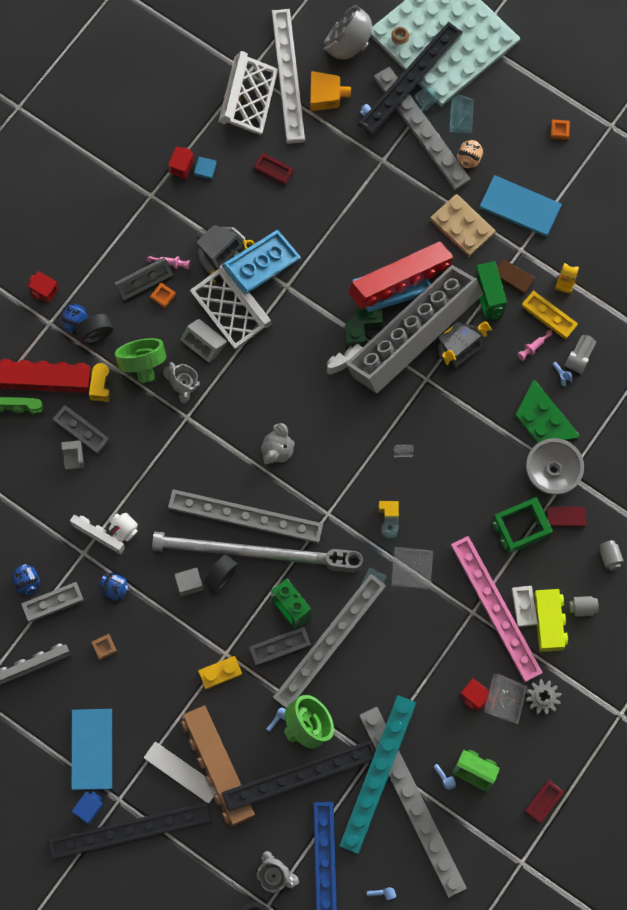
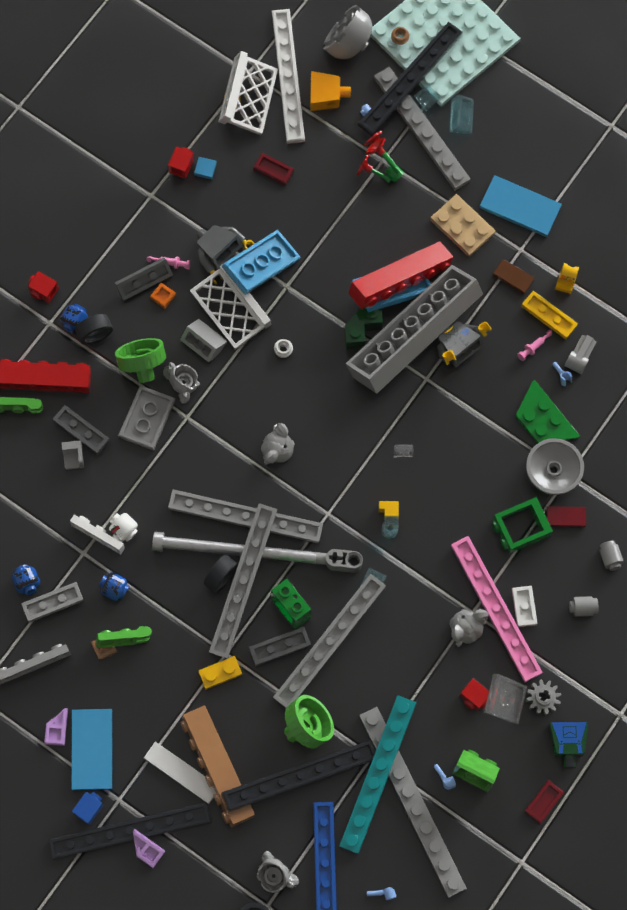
(56, 729): none -> lavender tile
(99, 378): yellow leg -> none
(123, 637): none -> bright green hinge
(146, 418): none -> light grey tile
(147, 849): none -> lavender tile
(188, 582): light grey panel -> none
(243, 581): none -> light grey plate
(280, 714): light blue hand -> none
(283, 343): none -> white plate
(339, 362): white slope -> none
(376, 143): none -> plant
(412, 568): clear tile -> none
(469, 628): none -> light grey hair
(470, 154): light nougat head -> none
(493, 298): green window -> none
(550, 620): neon yellow brick -> none
(560, 129): orange tile -> none
(568, 740): none -> torso

